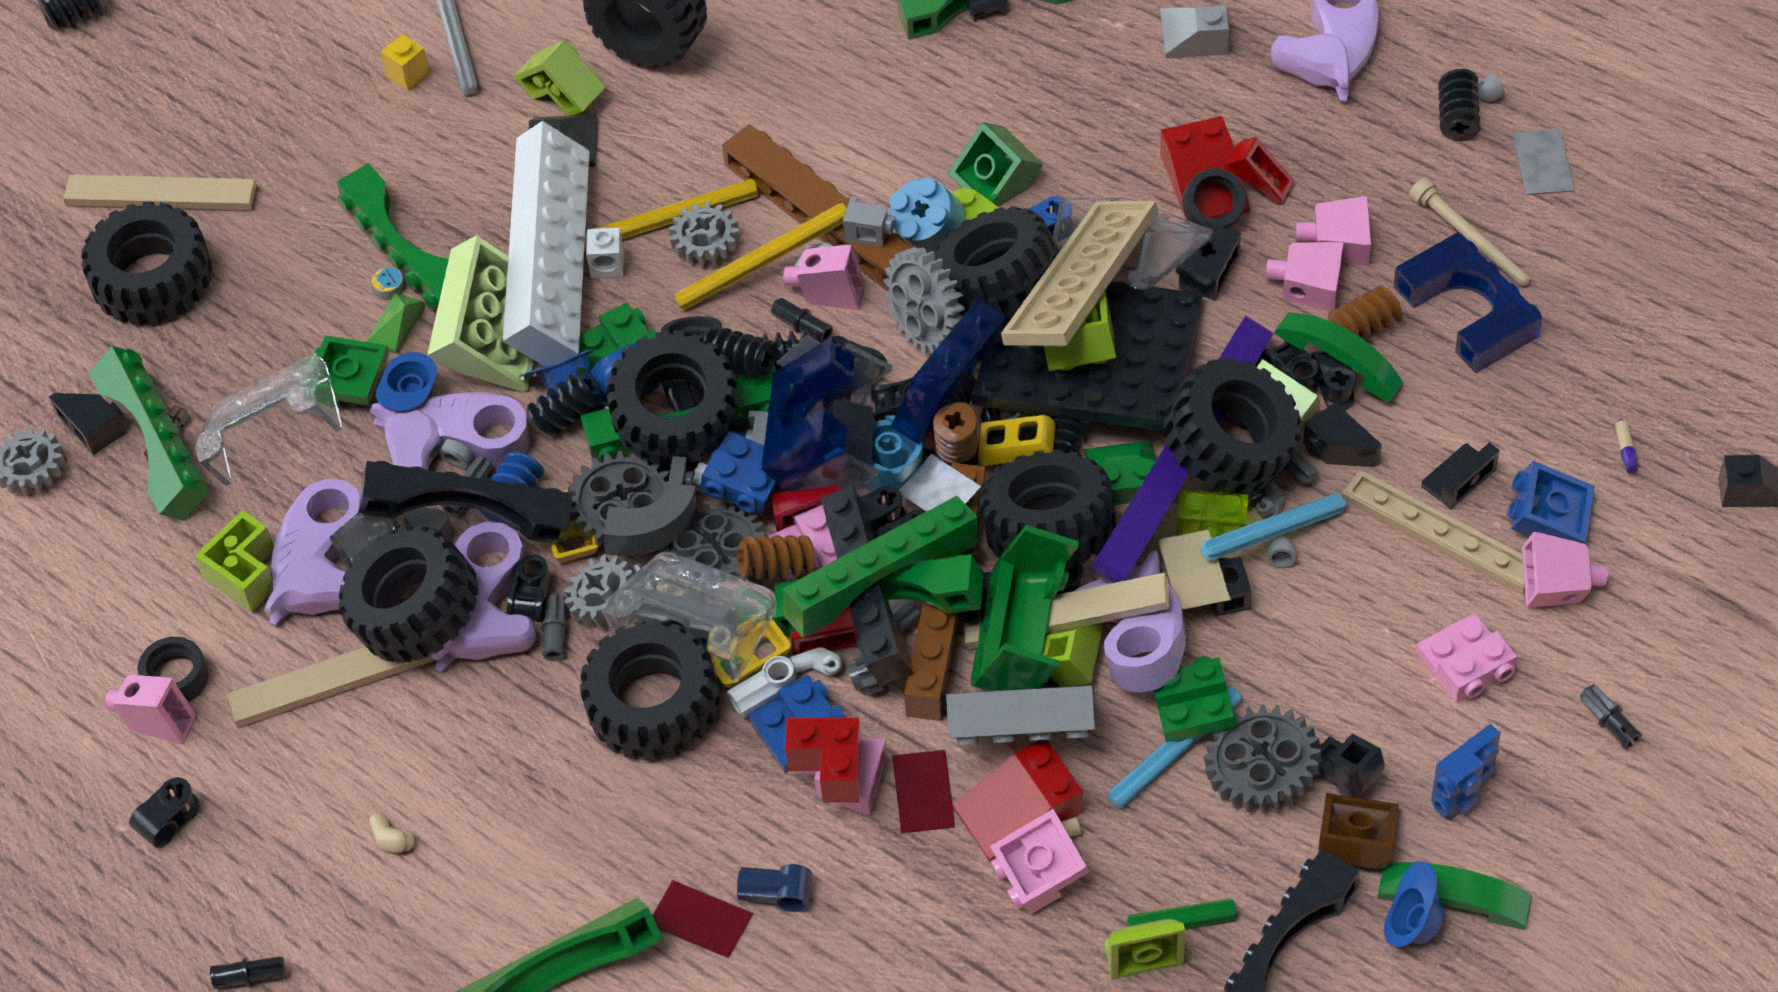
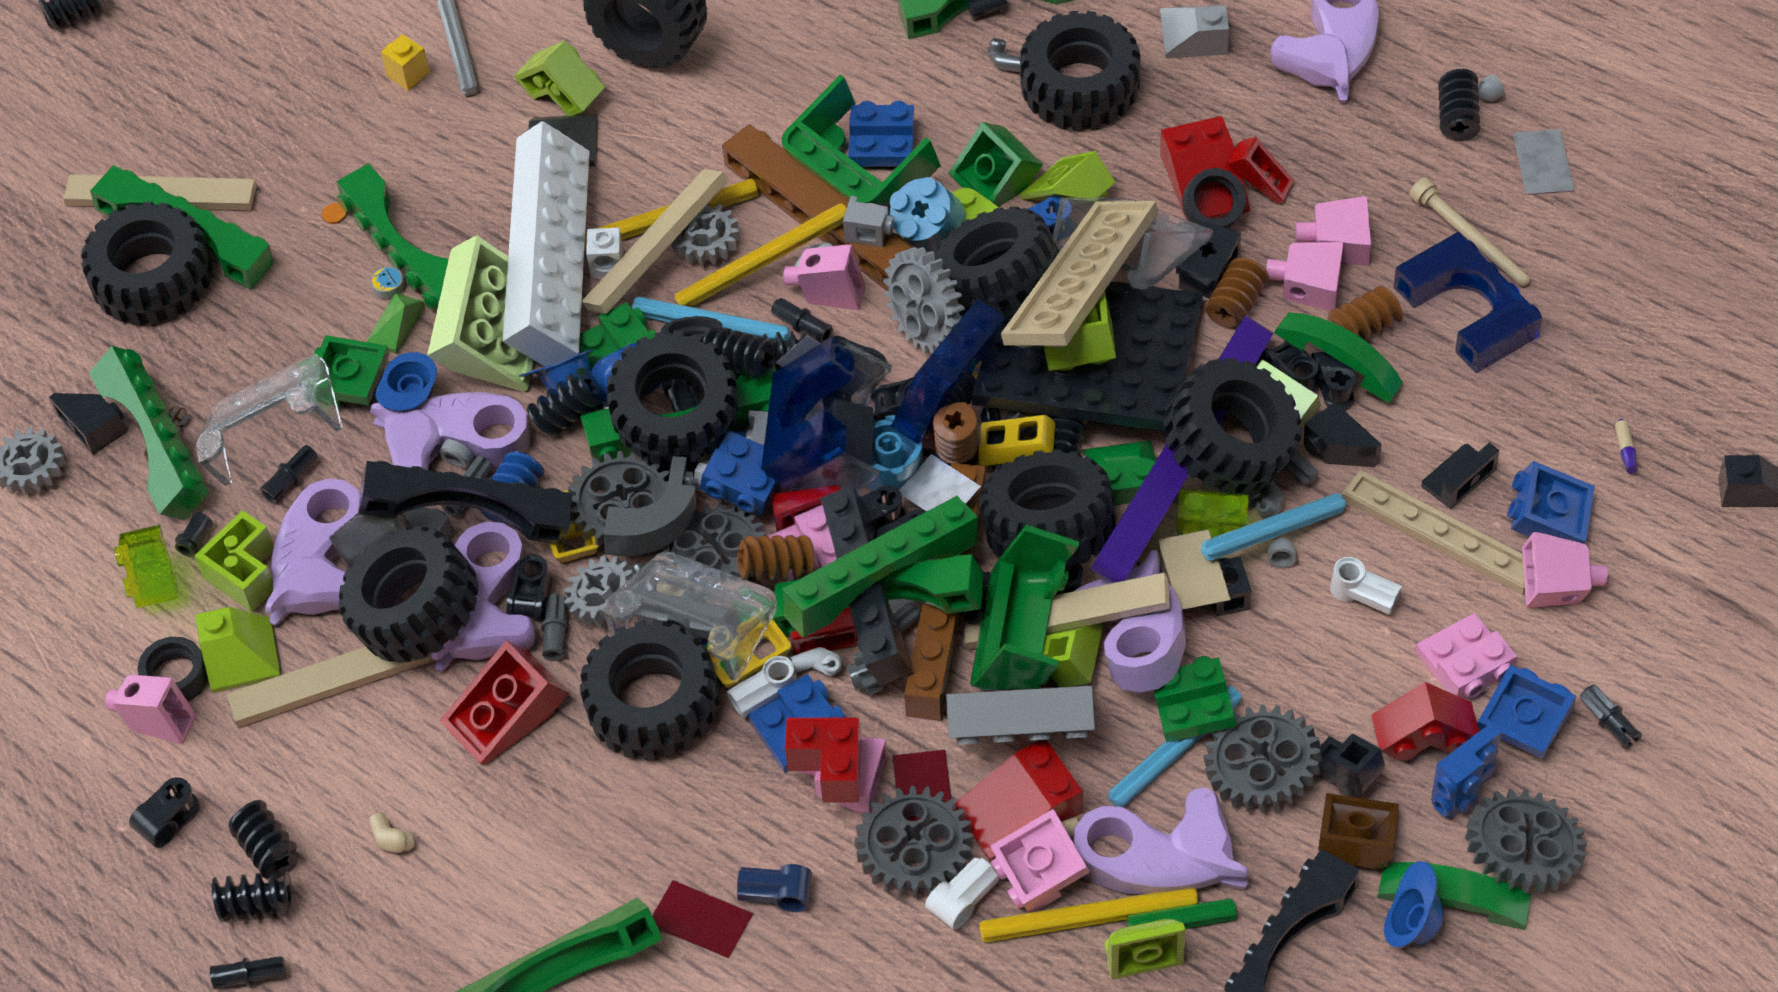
(147, 566): none -> clear neon green brick
(189, 541): none -> black pin
(236, 648): none -> lime slope
(239, 253): none -> green arch
(252, 897): none -> black piece
(263, 839): none -> black piece
(288, 474): none -> black axle
(333, 213): none -> orange piece
(503, 703): none -> red slope
(655, 241): none -> tan tile
(668, 312): none -> medium azure axle
(818, 142): none -> green windscreen
(881, 133): none -> blue plate
(913, 841): none -> dark grey gear
(956, 900): none -> white piece
(1001, 57): none -> flat silver arm
(1072, 177): none -> lime slope
(1080, 100): none -> black tyre
(1082, 914): none -> yellow axle
(1189, 857): none -> lavender animal
(1236, 292): none -> dark orange piece
(1363, 586): none -> white piece
(1424, 719): none -> red brick
(1500, 843): none -> dark grey gear
(1528, 710): none -> blue plate

